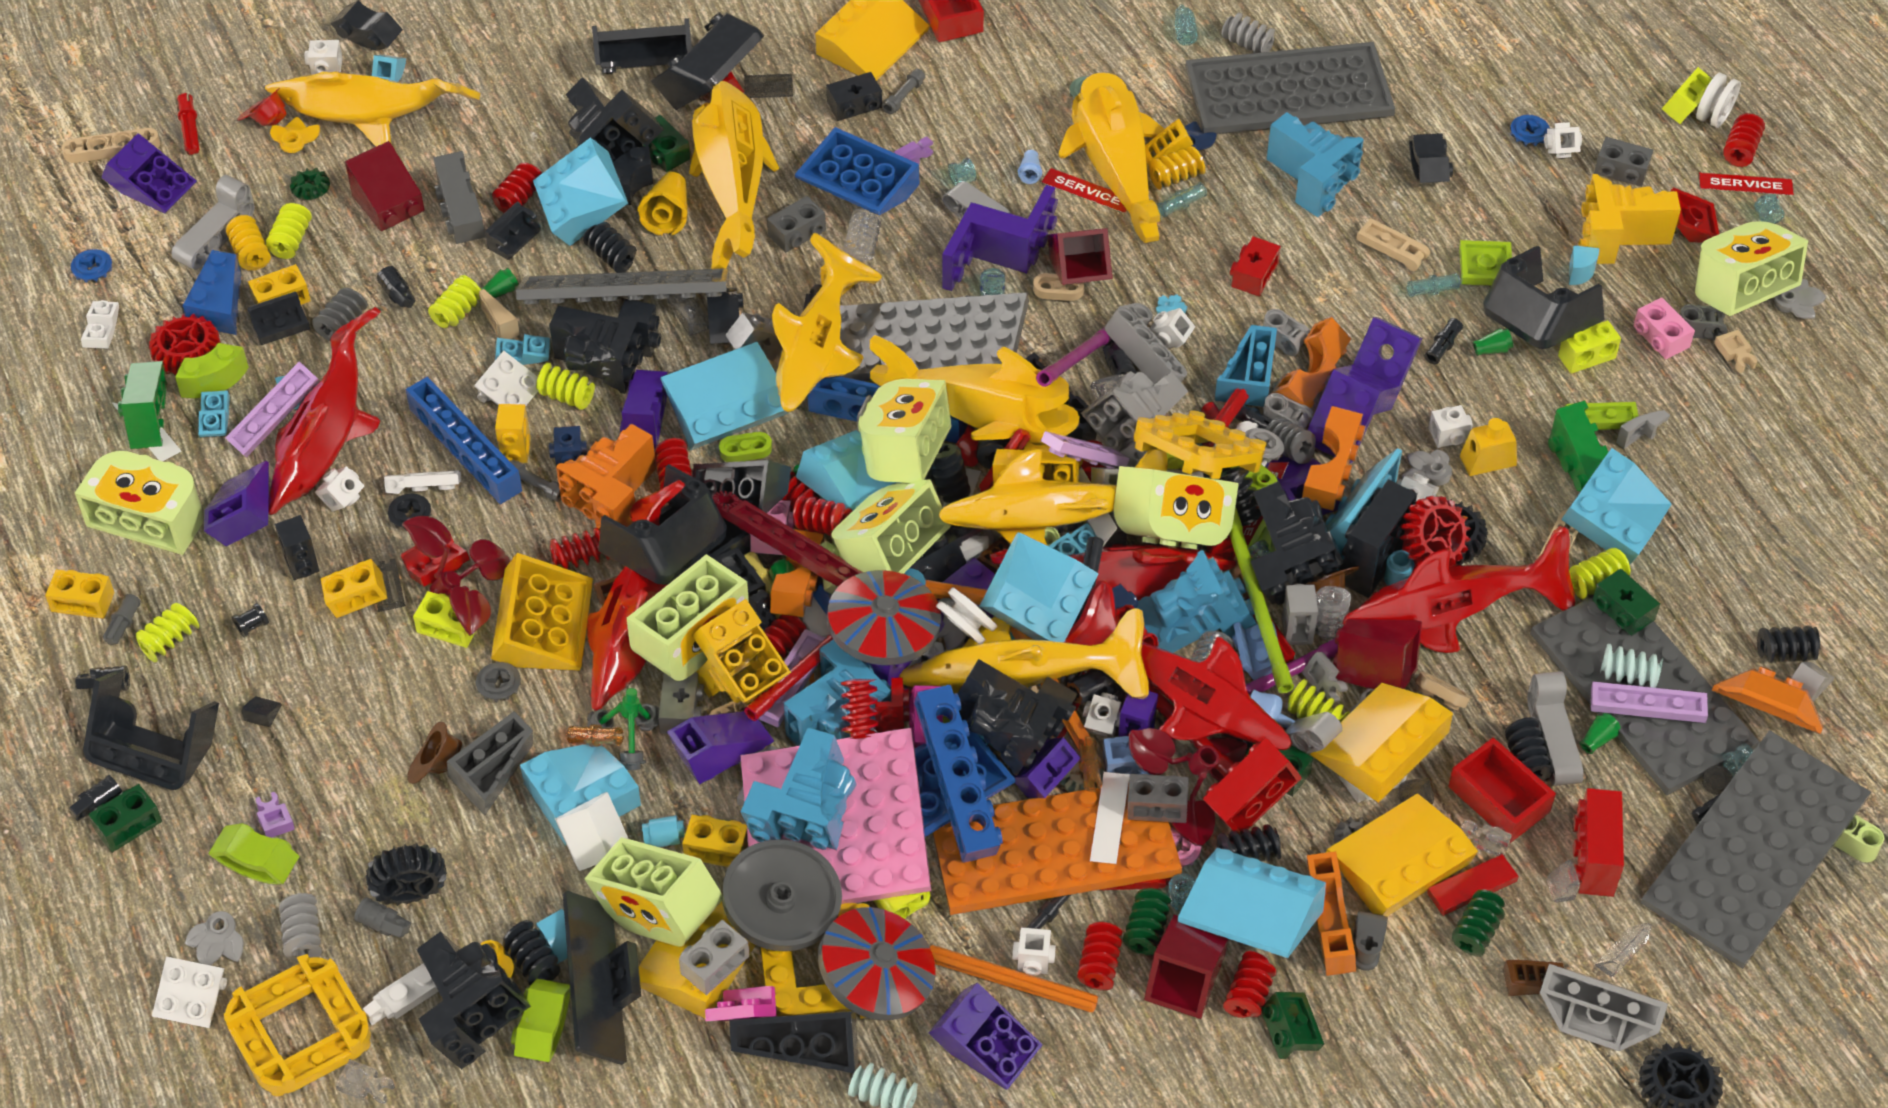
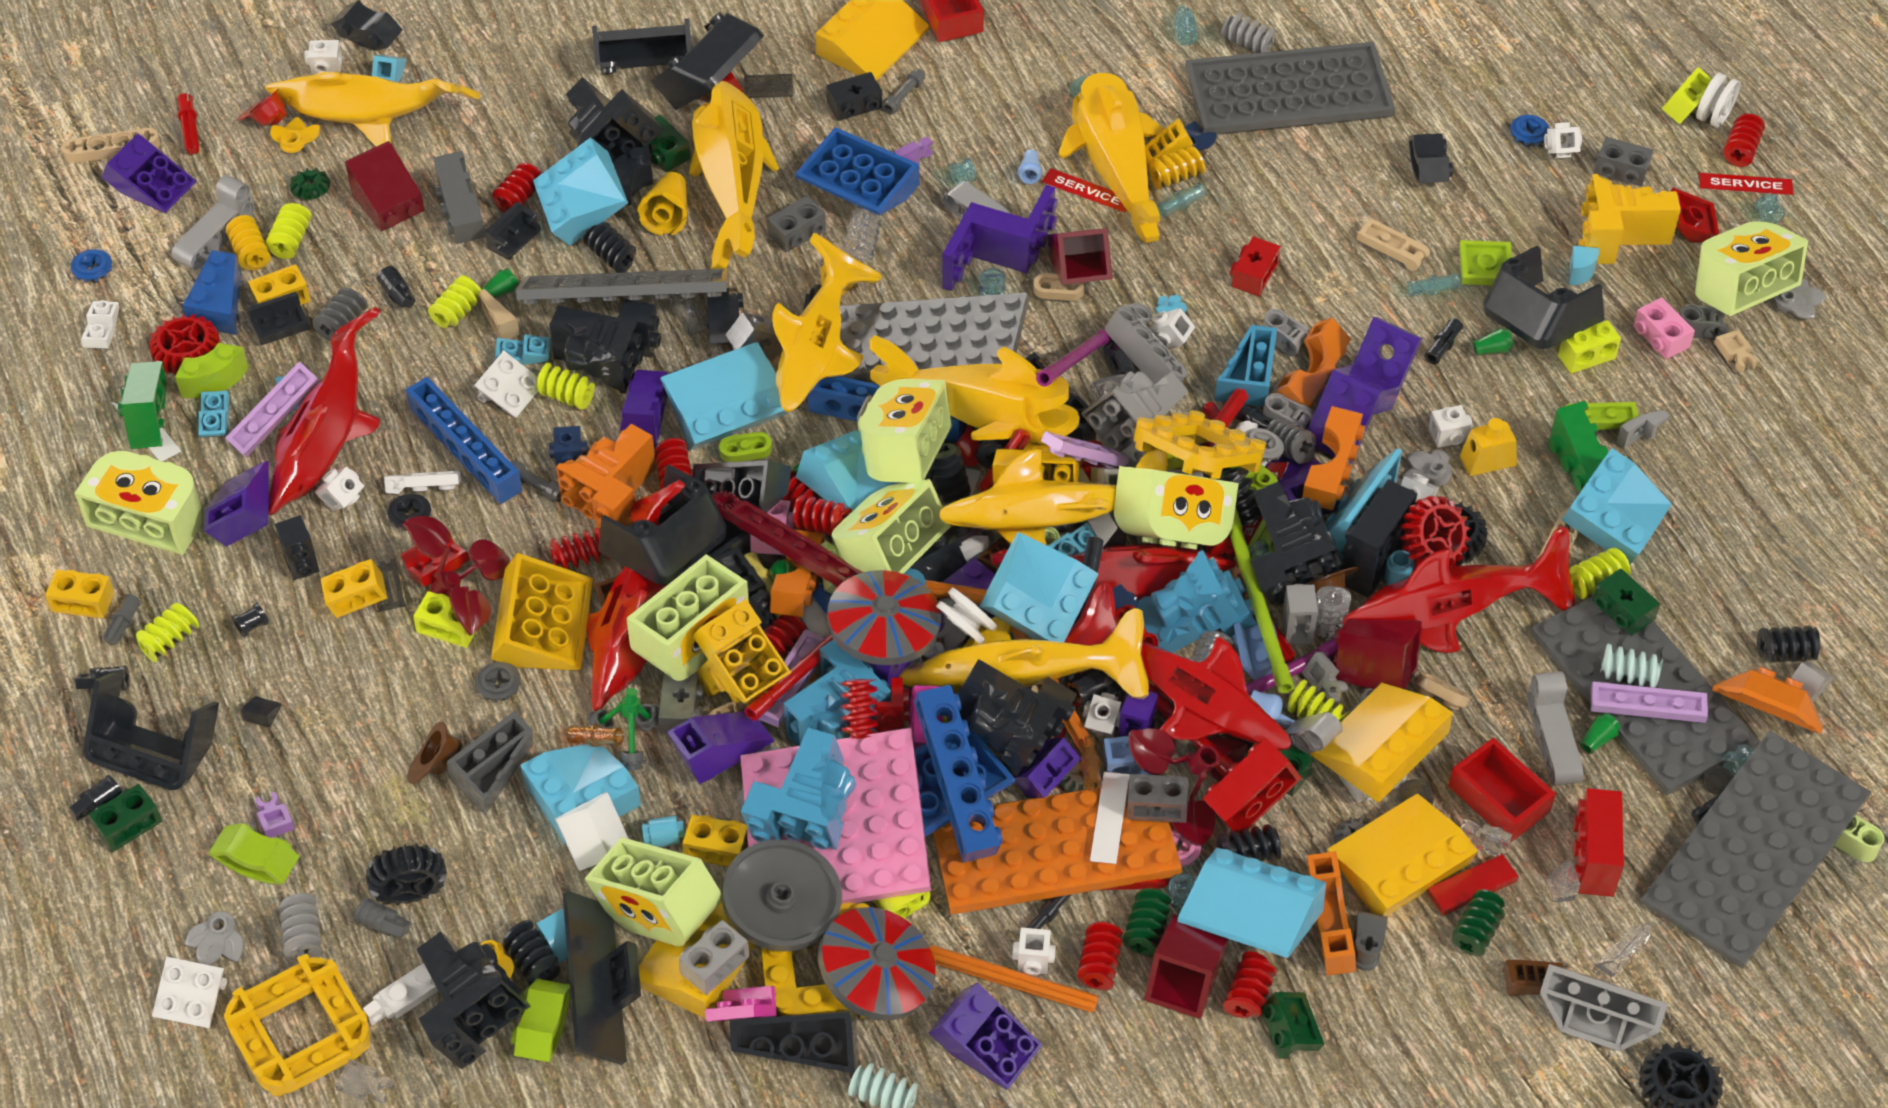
(513, 432): yellow brick -> none
(1315, 159): dark azure brick -> none
(1528, 746): black piece -> none

